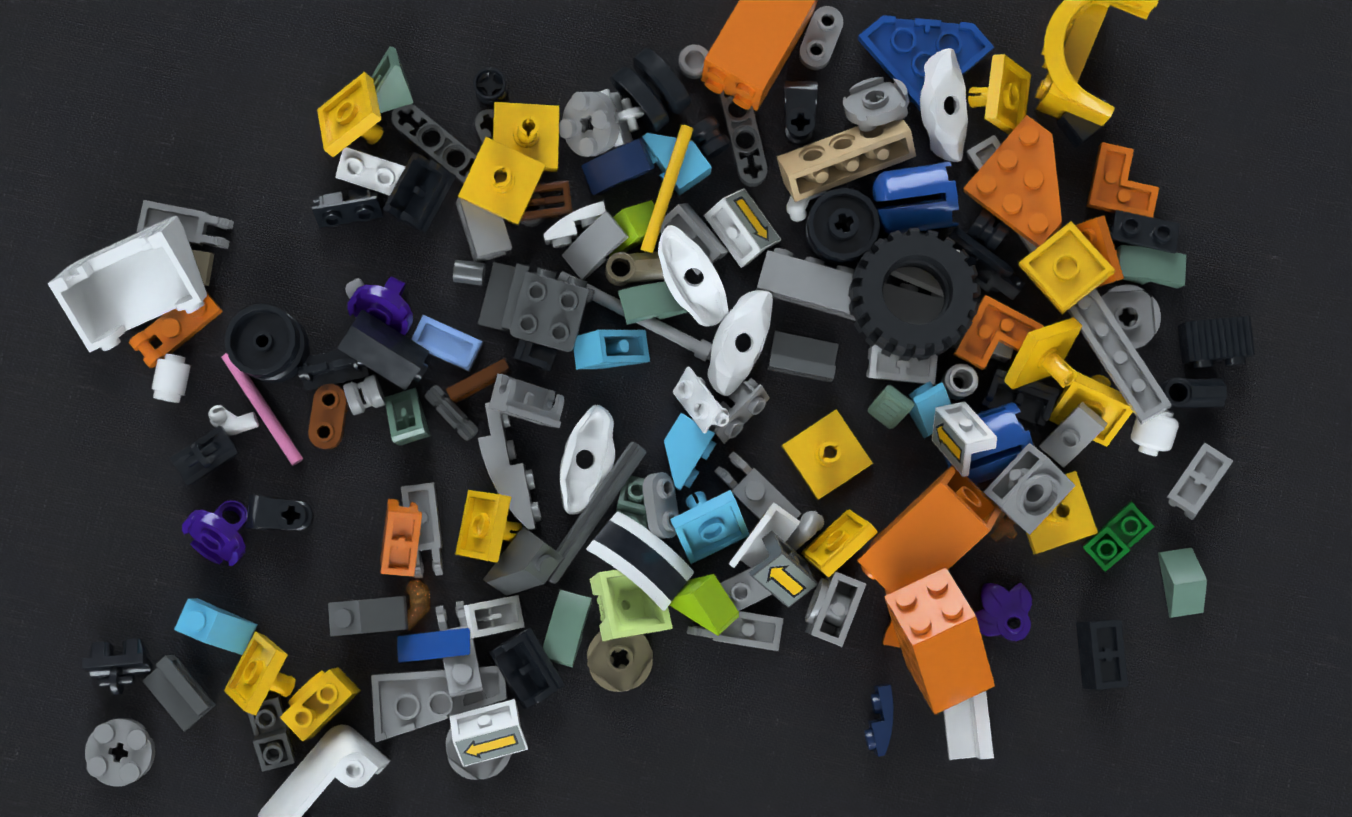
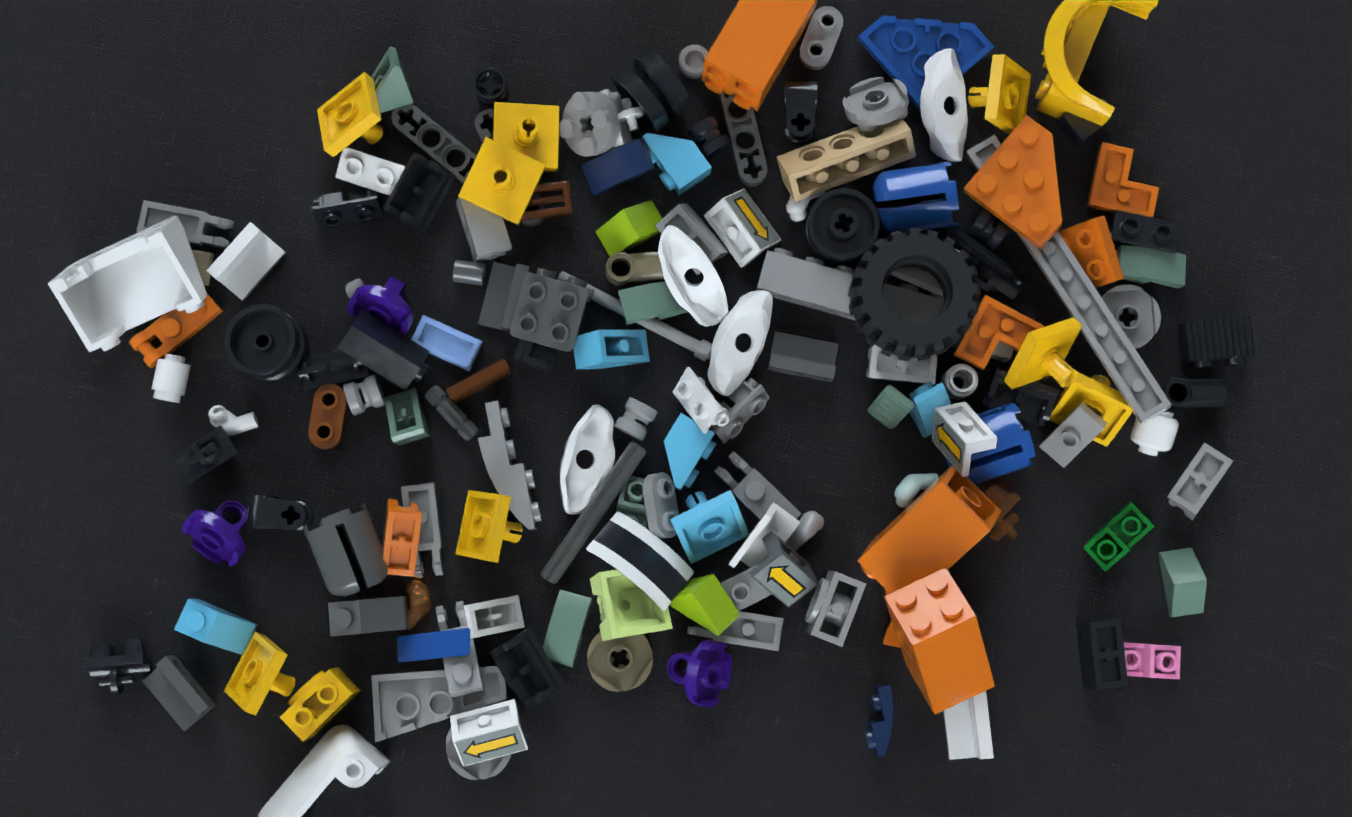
(135, 740): light grey plate -> none
(246, 261): none -> white panel
(264, 412): bright pink bar -> none
(272, 735): dark grey slope -> none
(332, 556): none -> dark grey cylinder
(523, 564): dark grey slope -> none
(526, 401): light grey hinge -> none
(564, 230): white slope -> none
(594, 245): light grey slope -> none
(635, 411): none -> light grey wheel
(666, 189): yellow bar -> none
(706, 672): none -> dark purple tile
(827, 454): yellow tile -> none
(839, 542): yellow plate -> none
(911, 486): none -> light aqua arm
(1001, 607): dark purple plate -> none
(1029, 488): light grey brick -> none
(1066, 267): yellow plate -> none
(1067, 521): yellow tile -> none
(1152, 660): none -> bright pink slope

